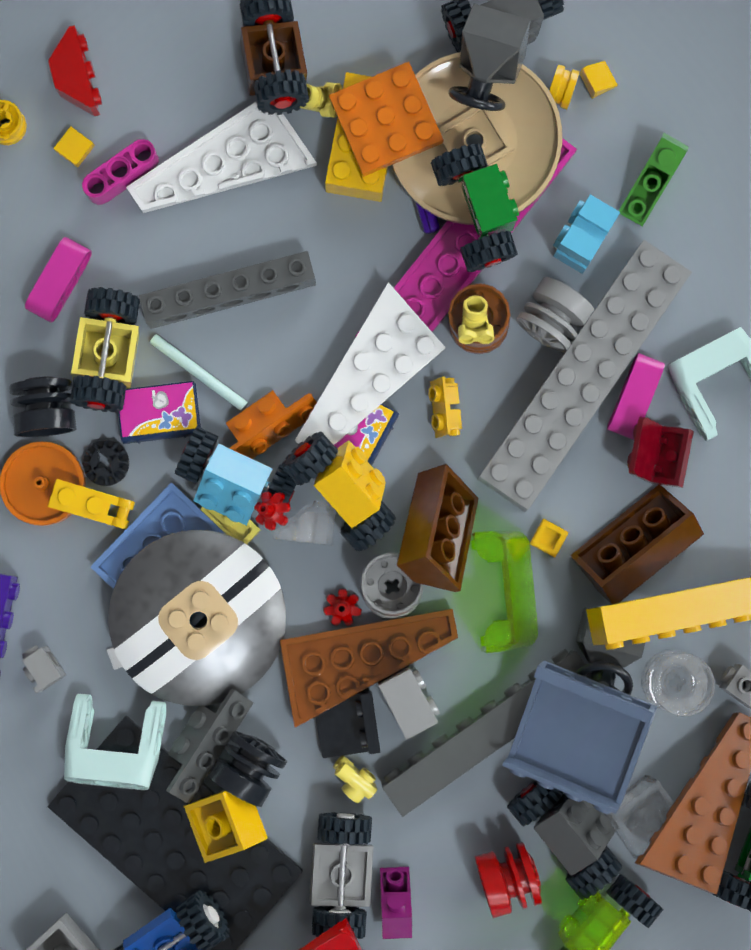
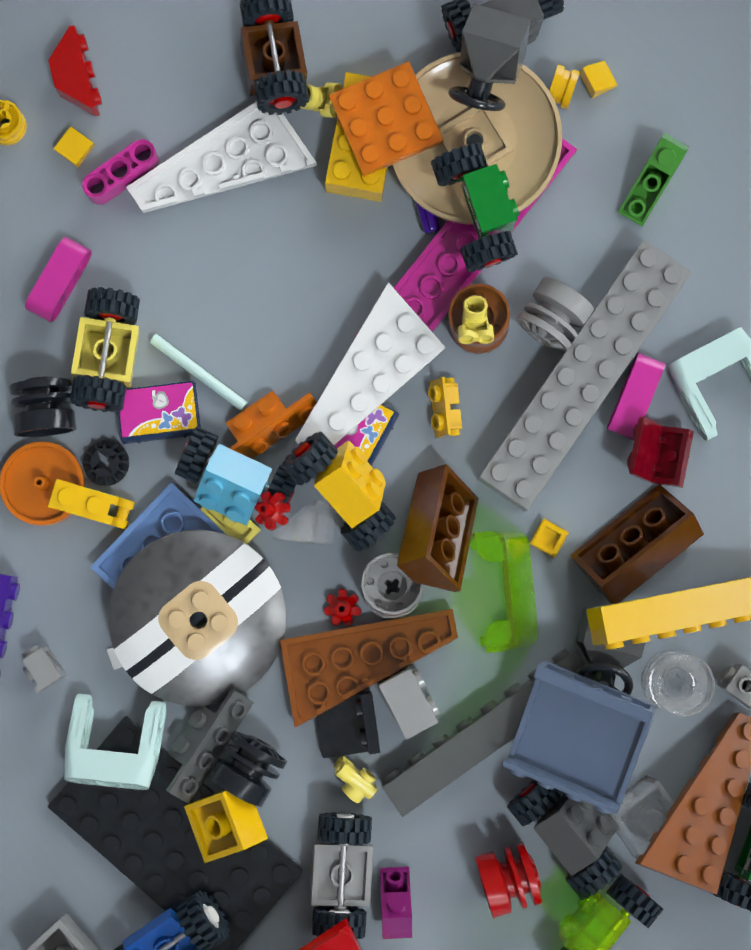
(227, 290): dark grey brick -> none
(589, 228): medium azure brick -> none

